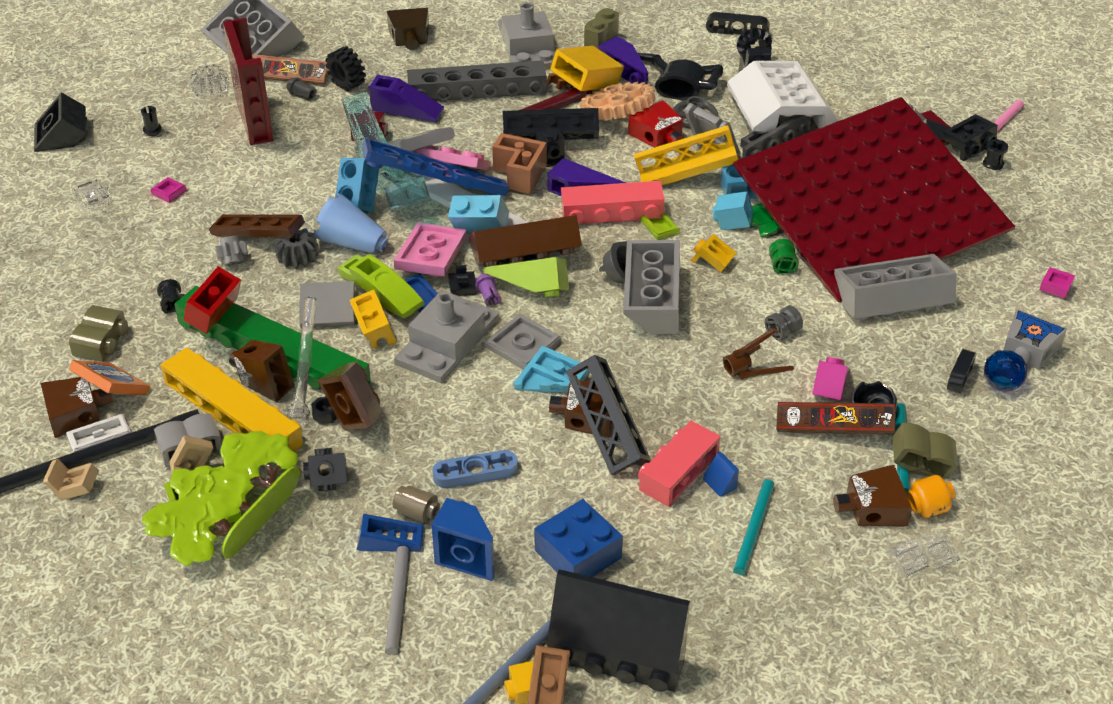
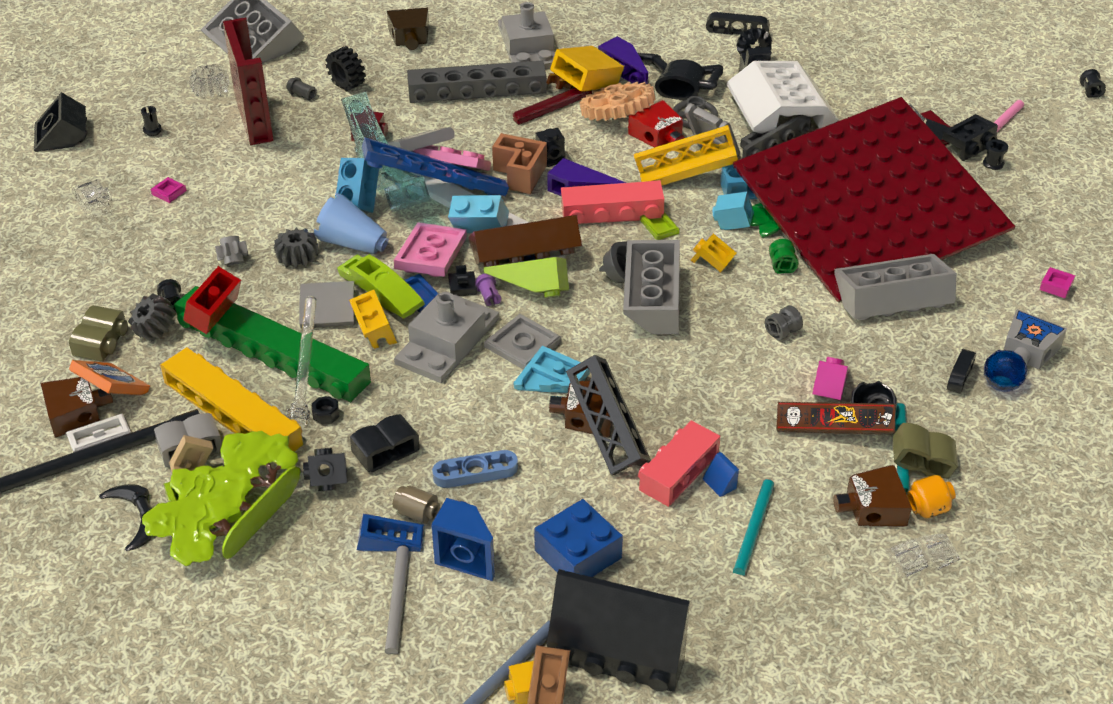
(70, 482): tan bracket -> none
(139, 497): none -> black piece
(152, 317): none -> dark grey gear
(257, 225): reddish brown tile -> none
(263, 369): reddish brown torso -> none
(285, 68): tile -> none
(351, 396): reddish brown slope -> none
(384, 443): none -> black brick
(399, 98): dark purple slope -> none
(573, 123): black fence -> none
(602, 28): olive brick -> none
(740, 361): reddish brown plant -> none
(1091, 88): none -> black bush

